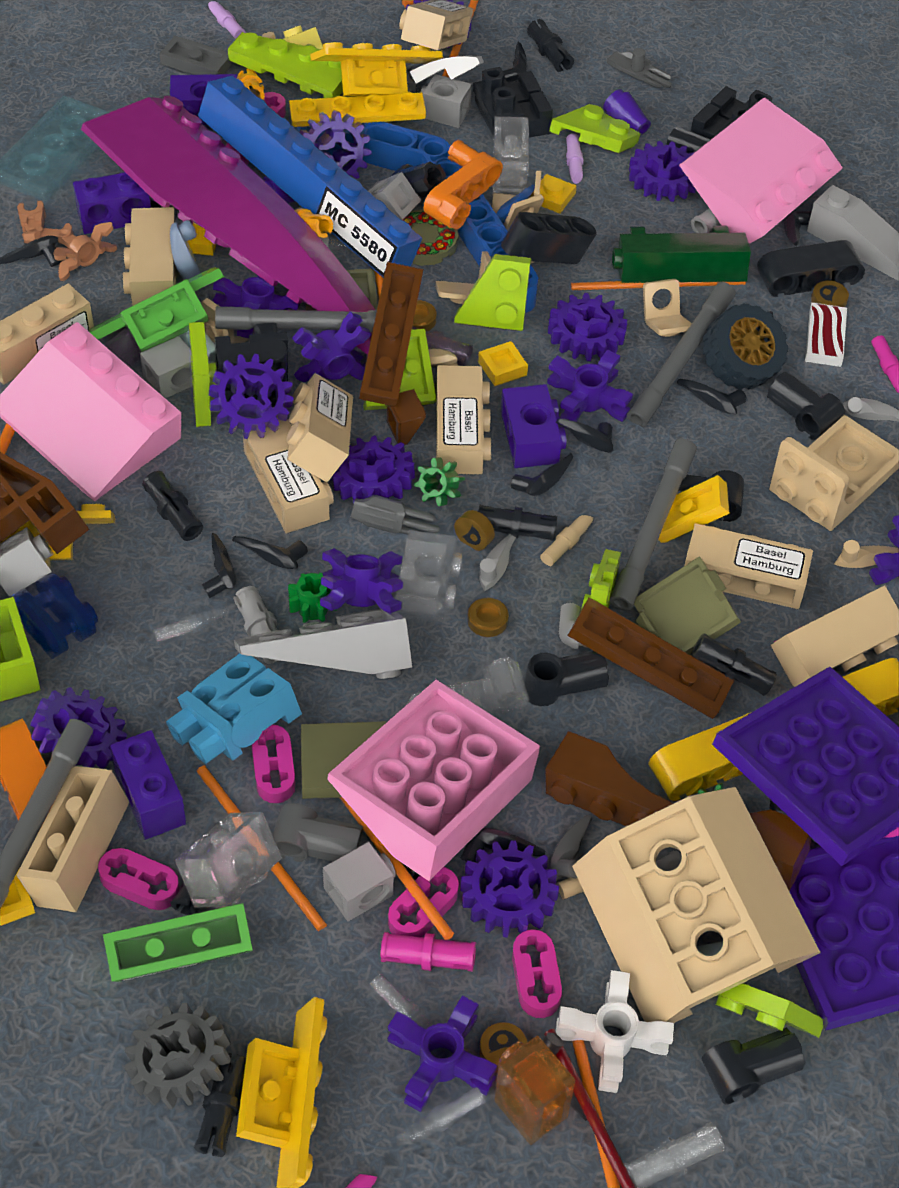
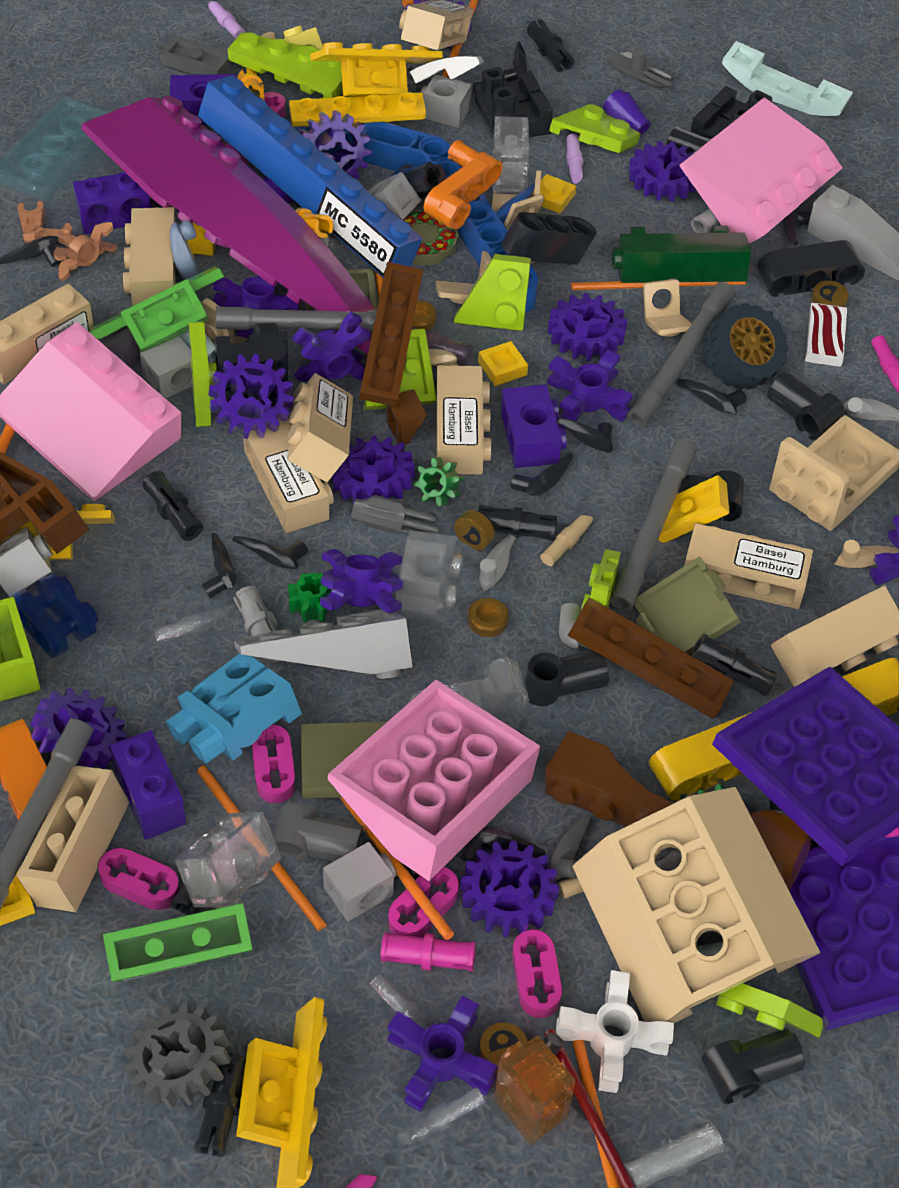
(748, 69): none -> light aqua slope

